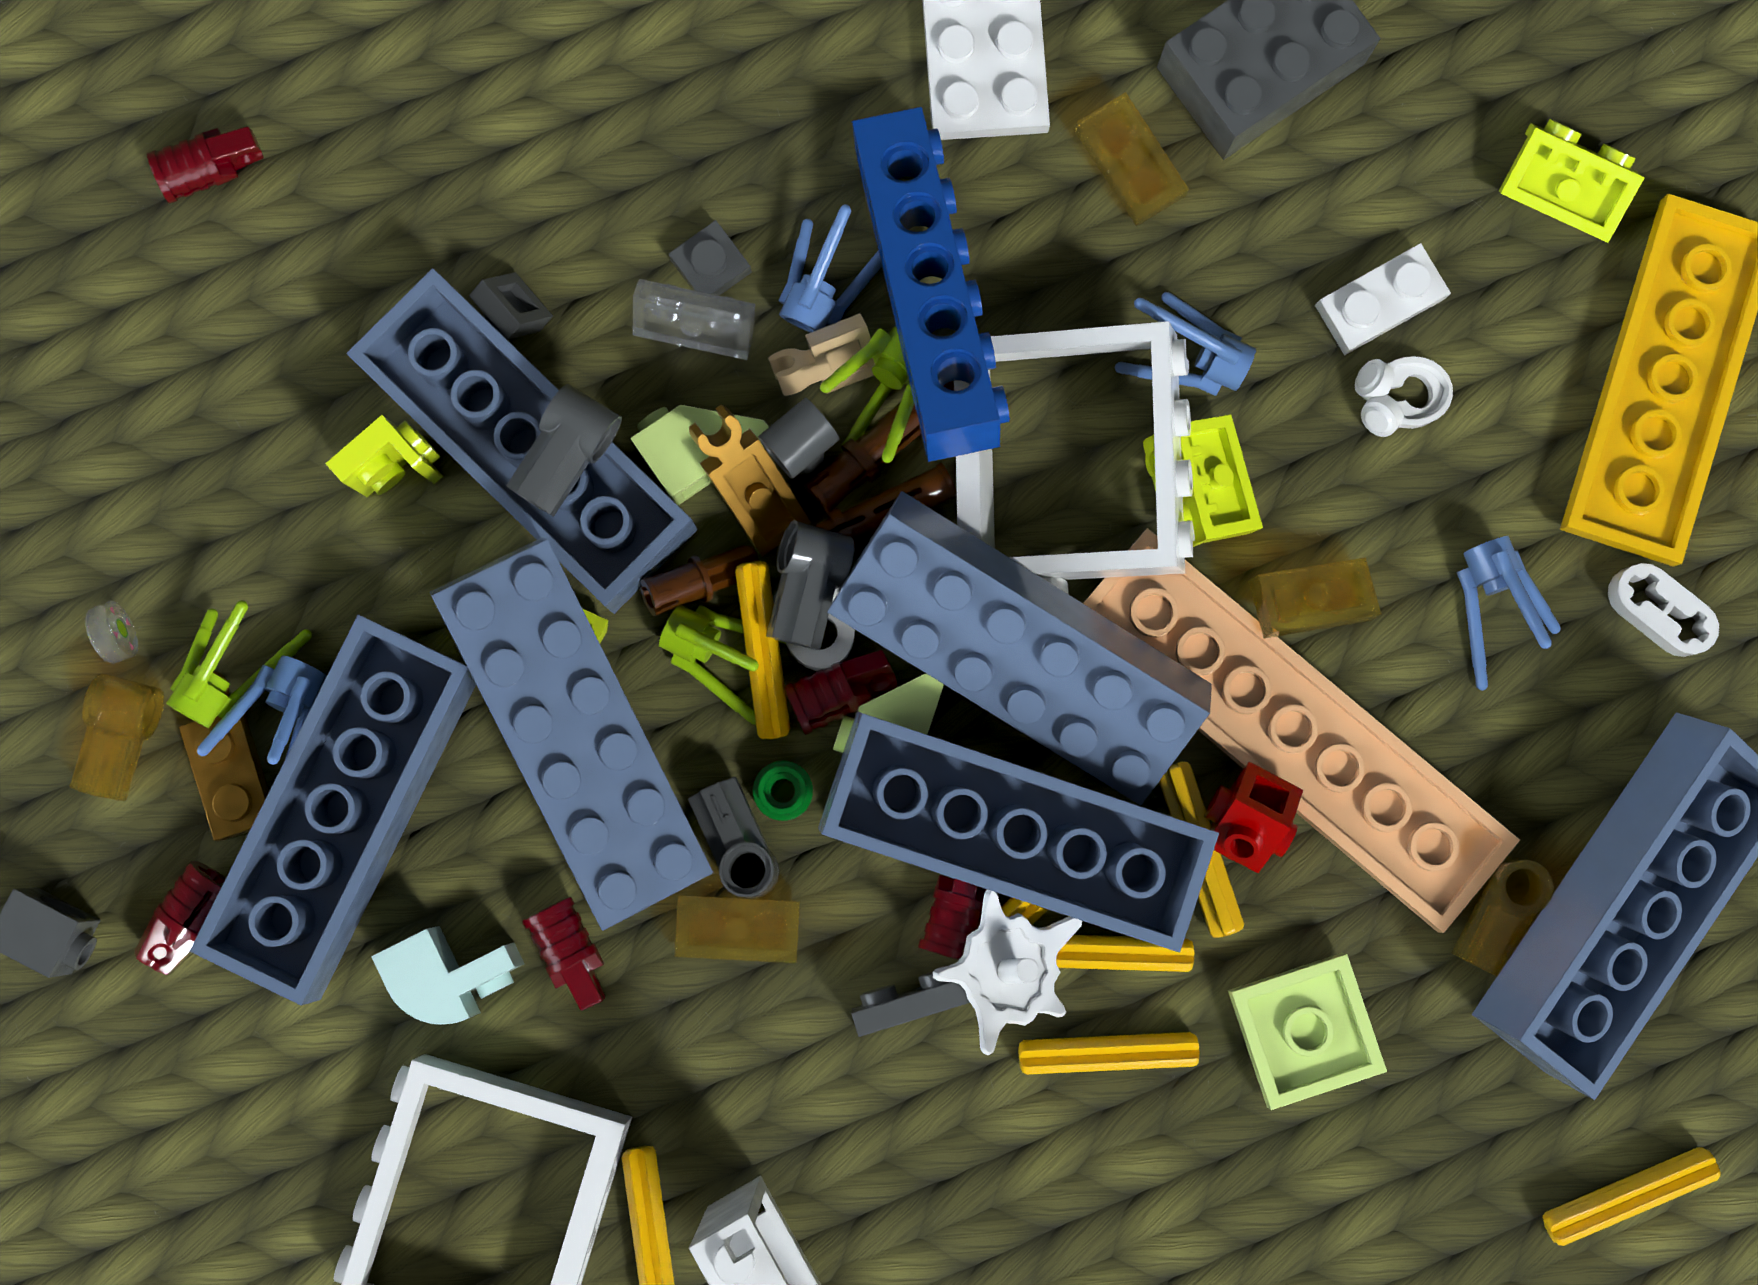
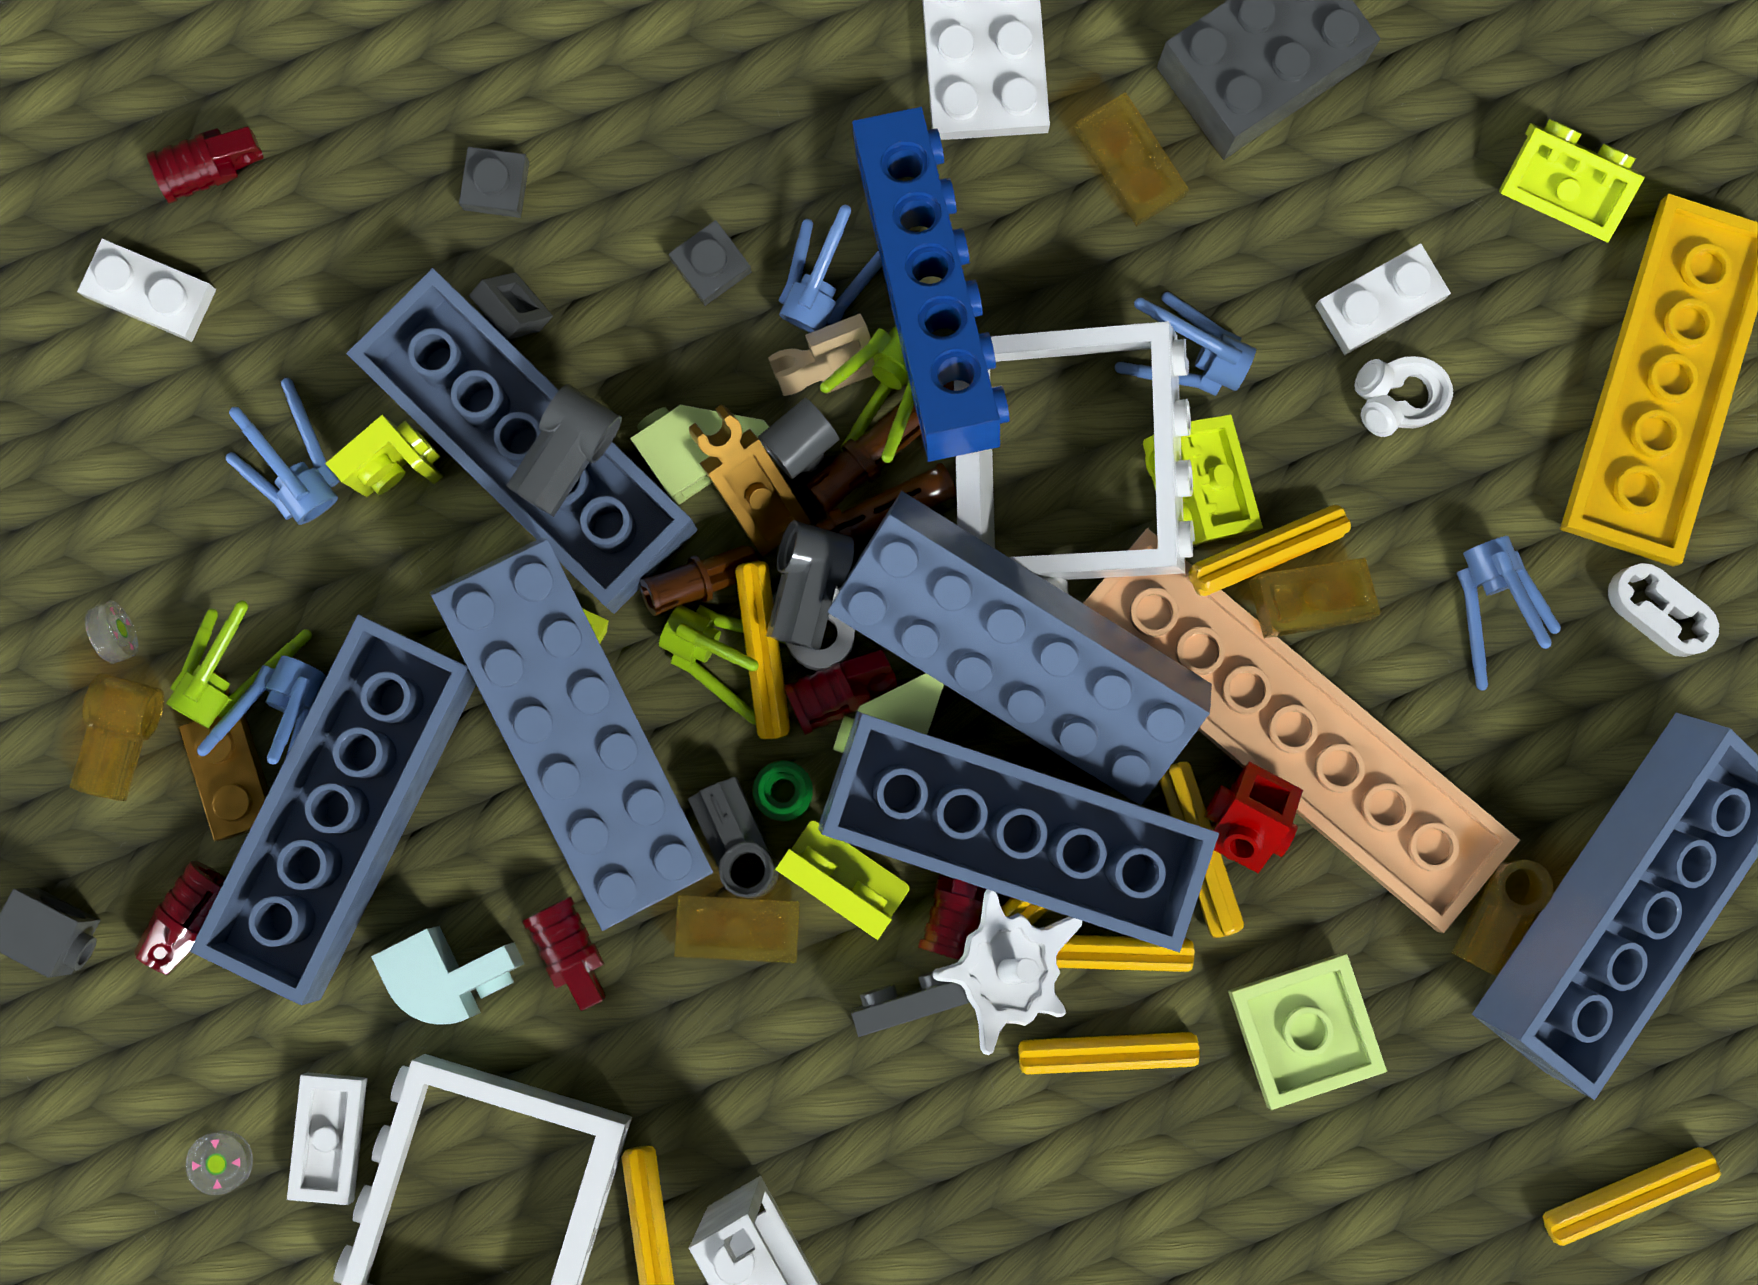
(146, 290): none -> white plate
(219, 1162): none -> clear tile
(302, 491): none -> medium blue plant
(327, 1138): none -> white plate
(494, 182): none -> dark grey plate
(693, 319): clear plate -> none
(844, 879): none -> neon yellow bracket
(1269, 550): none -> yellow axle

